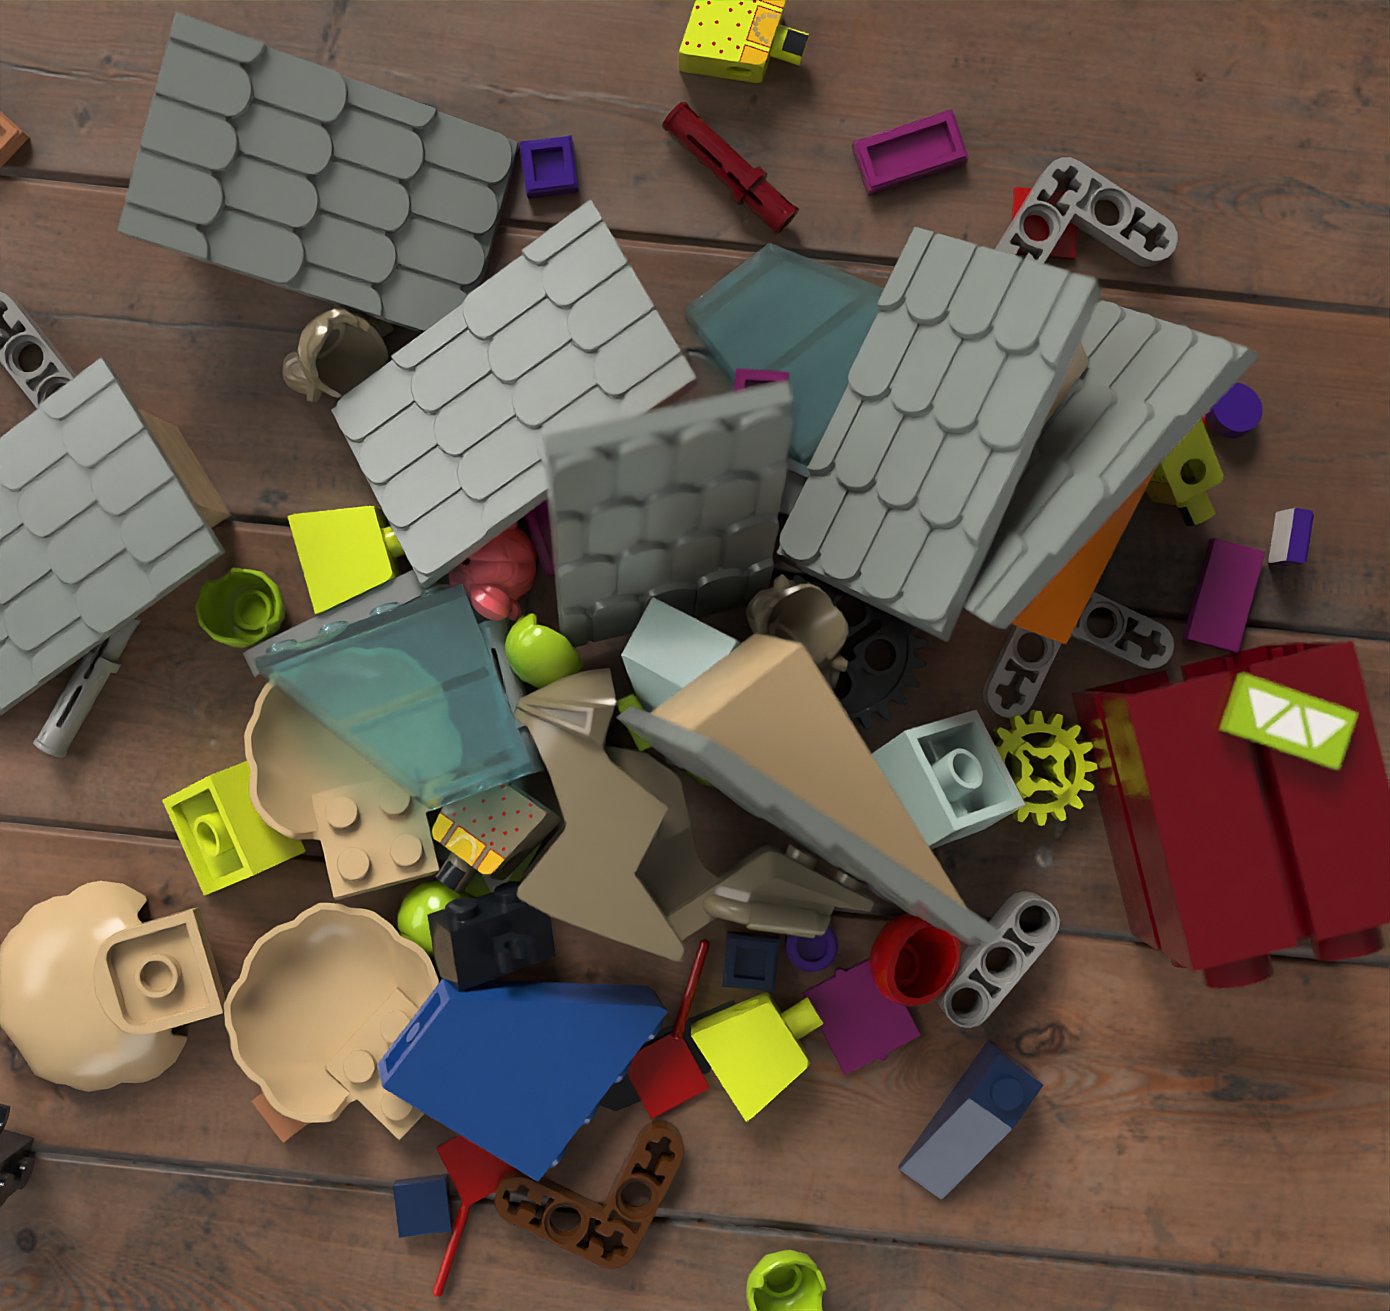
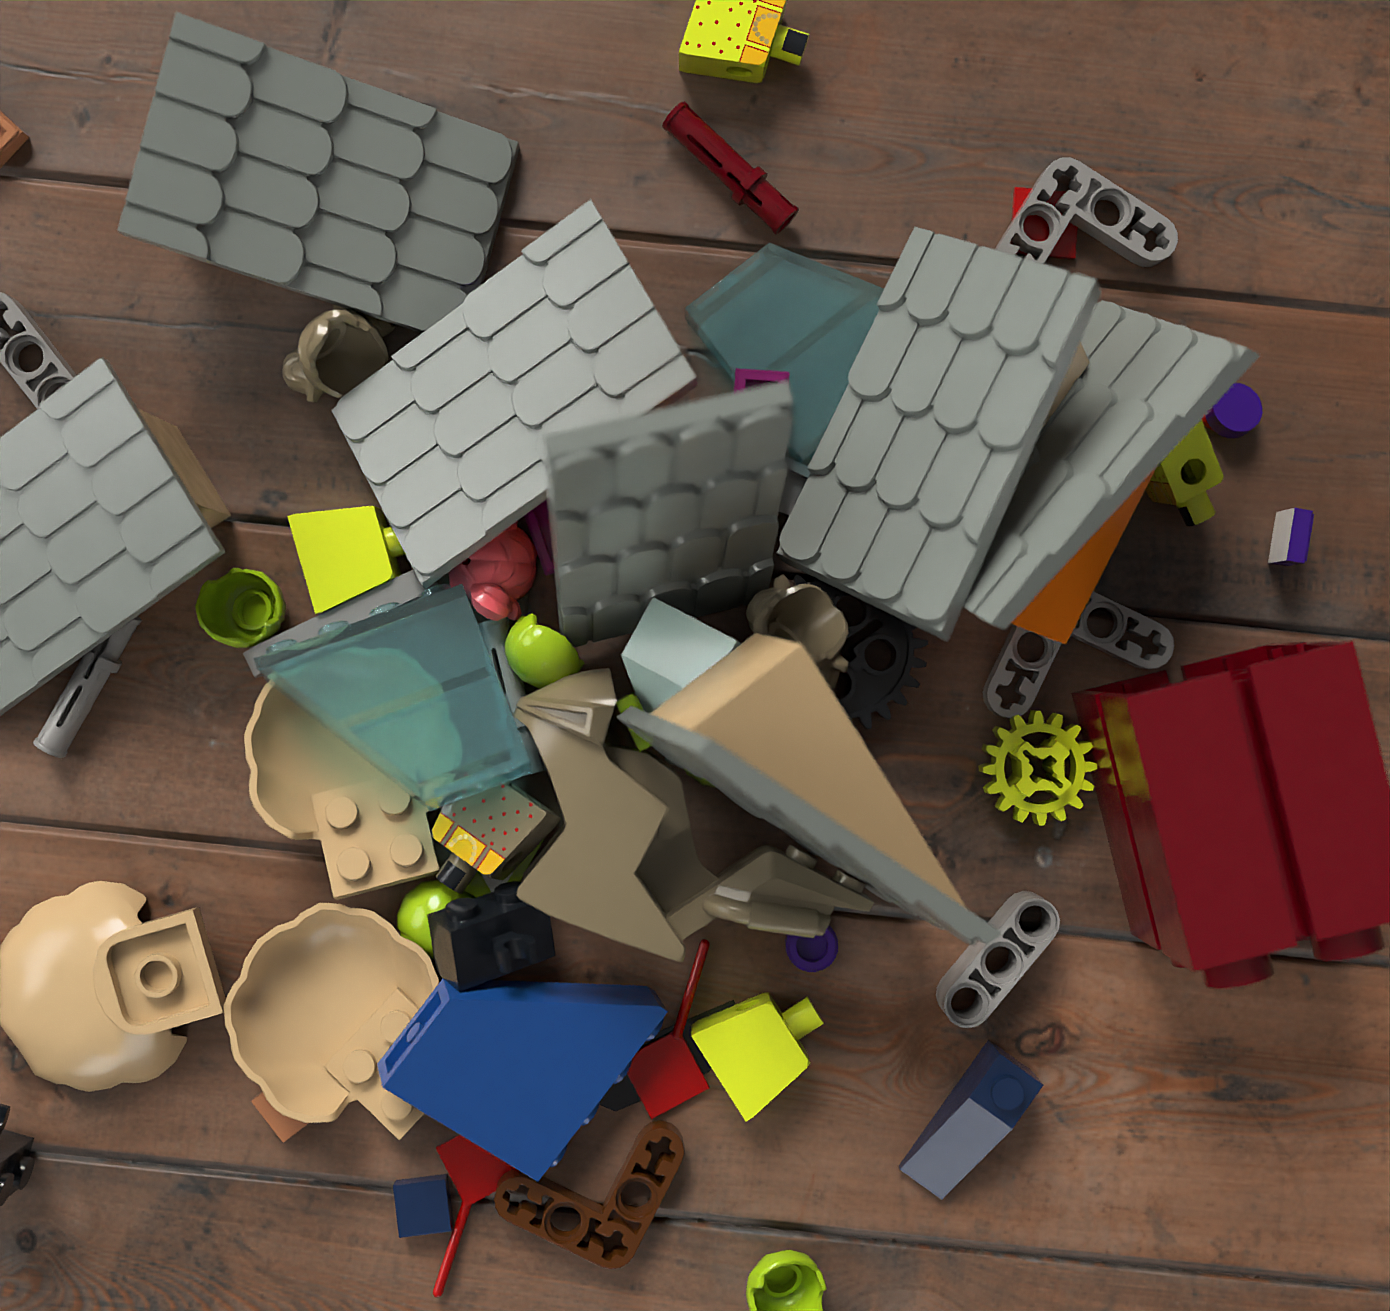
(224, 831): neon yellow slope -> none
(549, 167): dark purple tile -> none
(750, 961): dark blue tile -> none
(858, 1018): magenta piece -> none
(910, 152): magenta tile -> none
(913, 960): red hat -> none
(949, 778): light aqua piece -> none
(1223, 595): magenta tile -> none
(1288, 721): lime tile -> none

